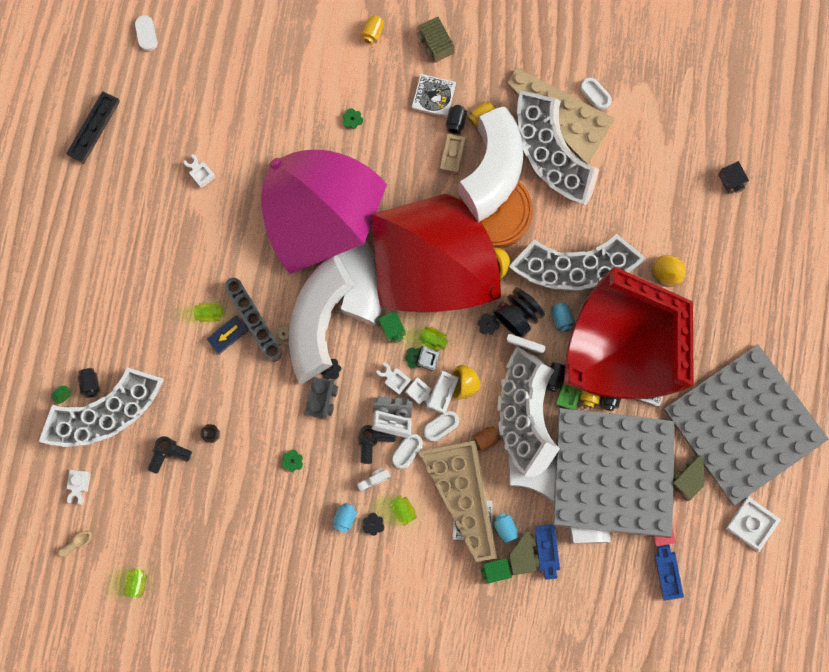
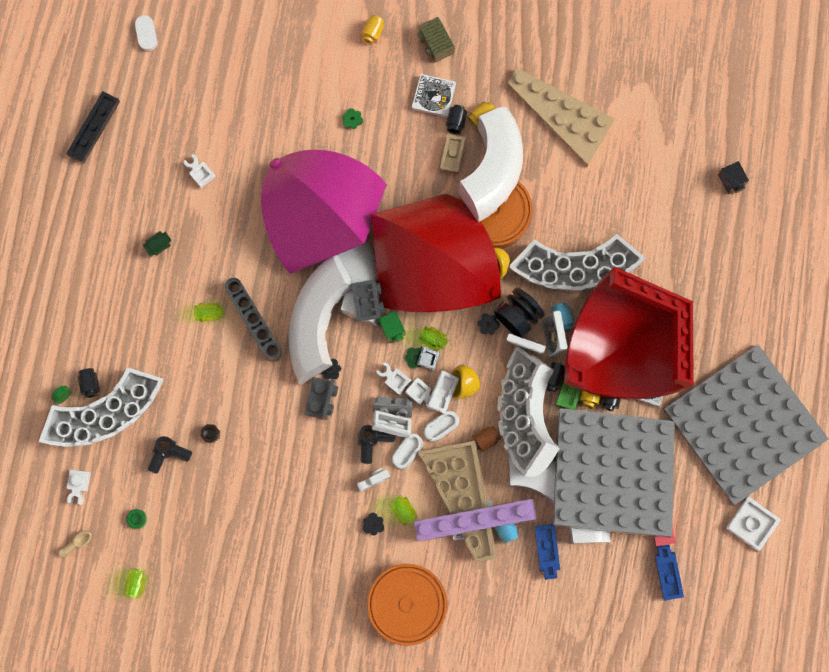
(136, 519): none -> green tile
(157, 243): none -> dark green brick
(227, 334): dark blue tile -> none
(278, 334): tan plant -> none
(292, 455): green plant -> none
(344, 517): medium azure brick -> none
(367, 300): none -> dark grey bracket
(407, 604): none -> orange brick
(475, 520): none -> lavender arch
(496, 571): green brick -> none
(522, 556): olive slope -> none
(548, 151): white brick -> none
(554, 334): none -> tile
(595, 94): white tile -> none
(669, 270): yellow hat -> none
(691, 479): olive slope -> none

